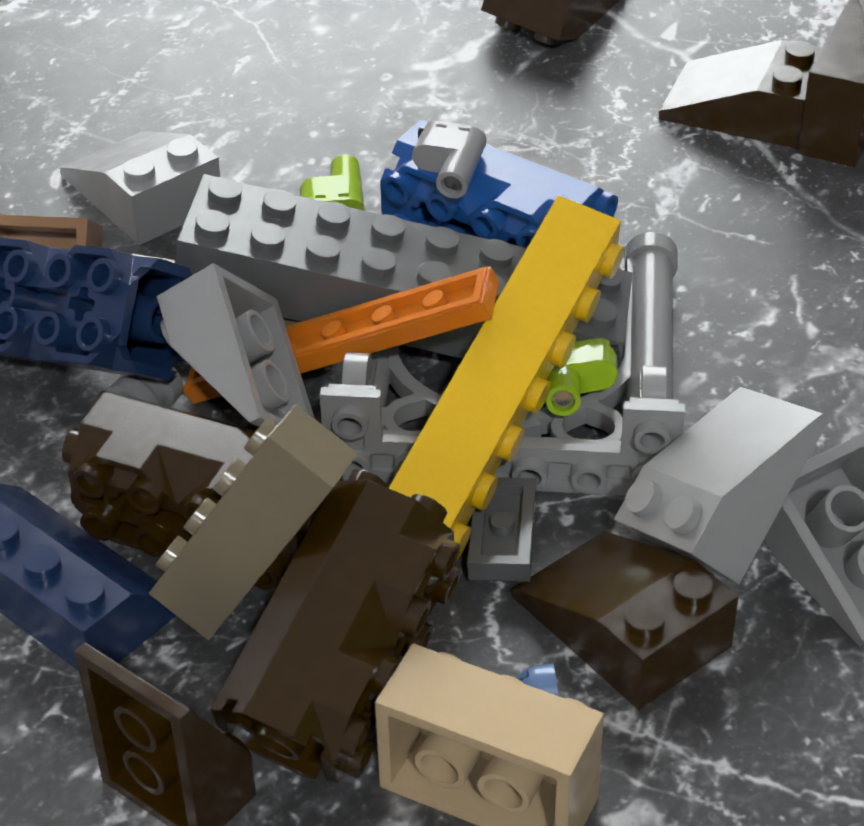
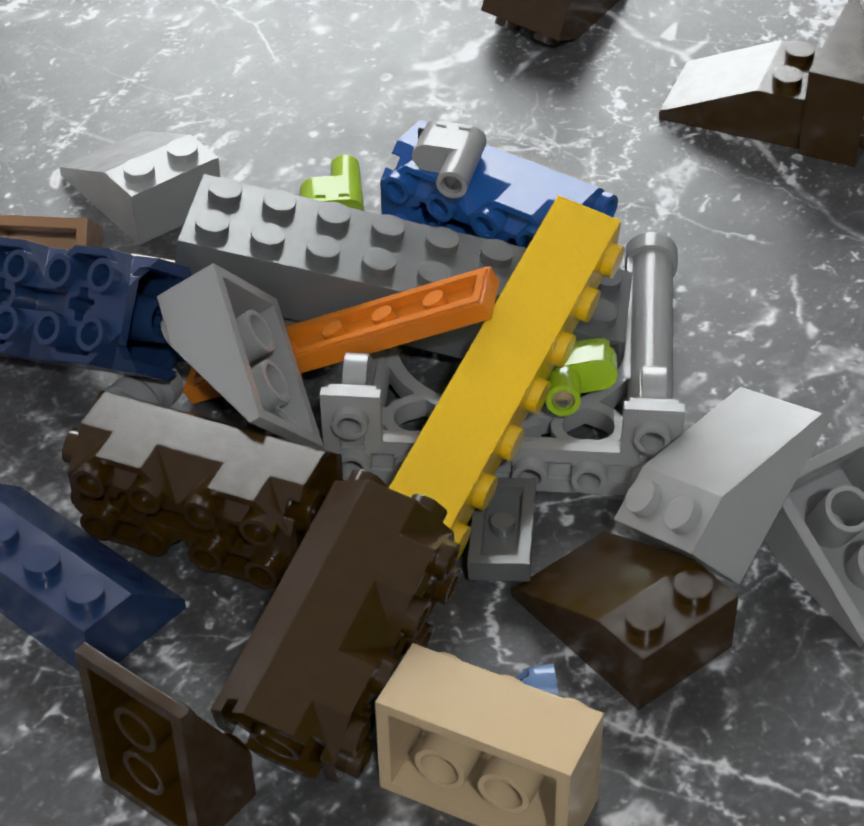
(253, 521): dark tan brick -> none

